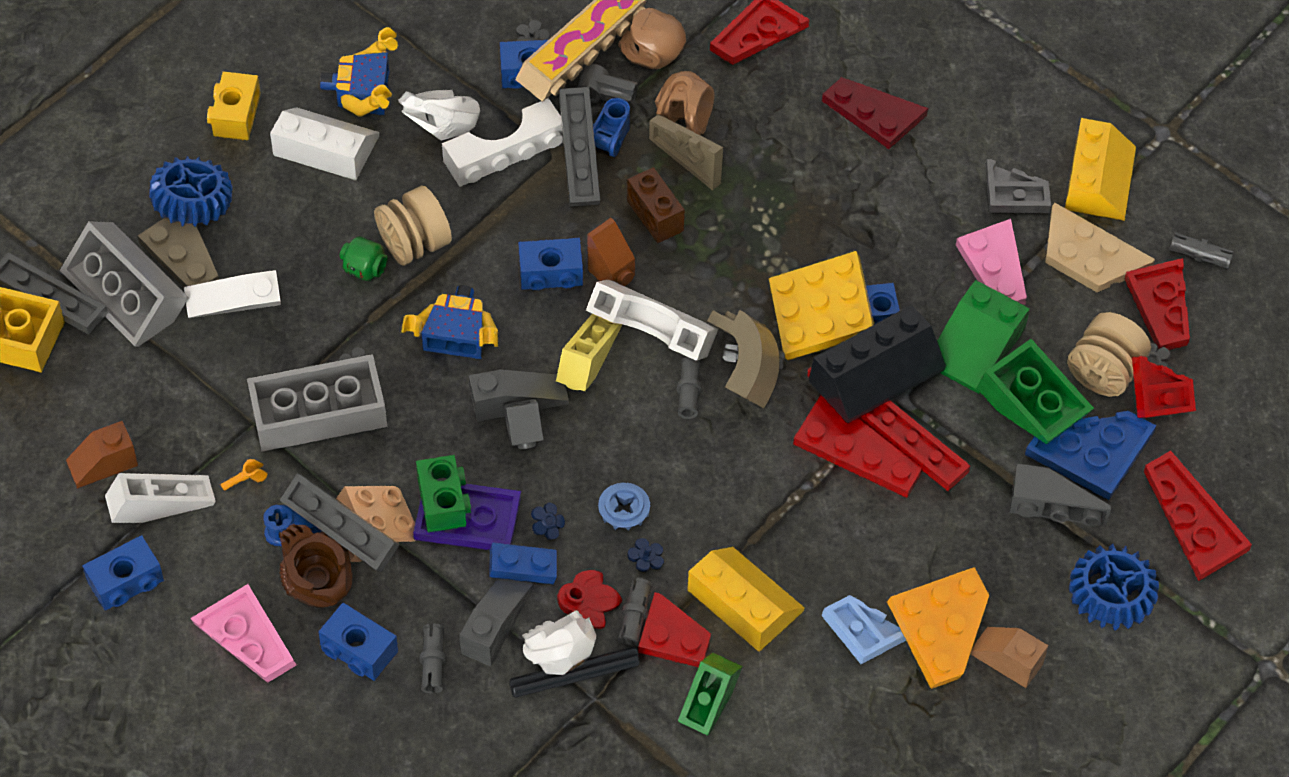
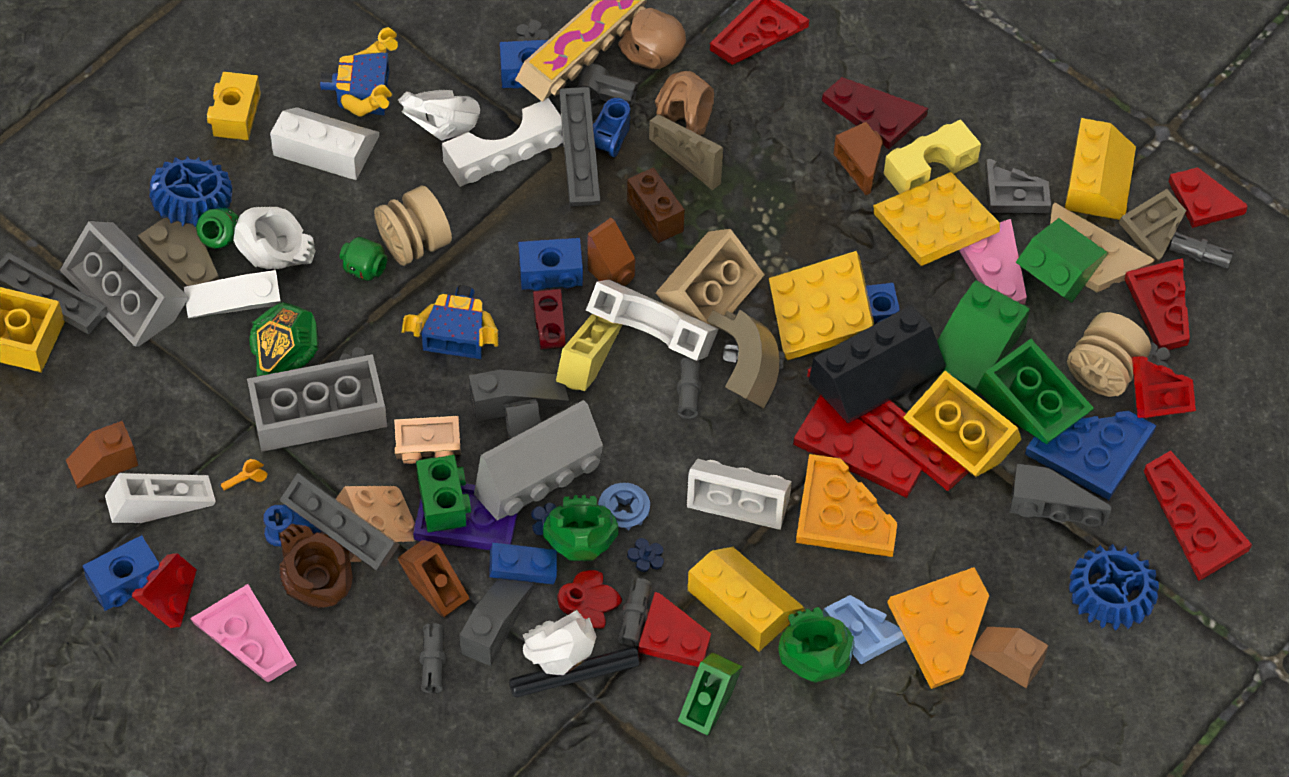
(168, 590): none -> red wing
(217, 227): none -> green head
(272, 238): none -> white helmet
(283, 339): none -> helmet
(351, 626): blue brick -> none
(426, 438): none -> light nougat bracket
(433, 576): none -> dark orange slope
(538, 461): none -> light grey slope
(549, 319): none -> dark red leg
(580, 528): none -> green helmet
(712, 277): none -> tan slope
(738, 493): none -> white slope
(816, 646): none -> green helmet
(842, 511): none -> light orange plate
(859, 154): none -> dark orange slope
(936, 218): none -> yellow plate
(950, 145): none -> light yellow arch
(963, 425): none -> yellow slope
(1062, 258): none -> green slope
(1154, 223): none -> dark tan wing
(1204, 198): none -> red wing

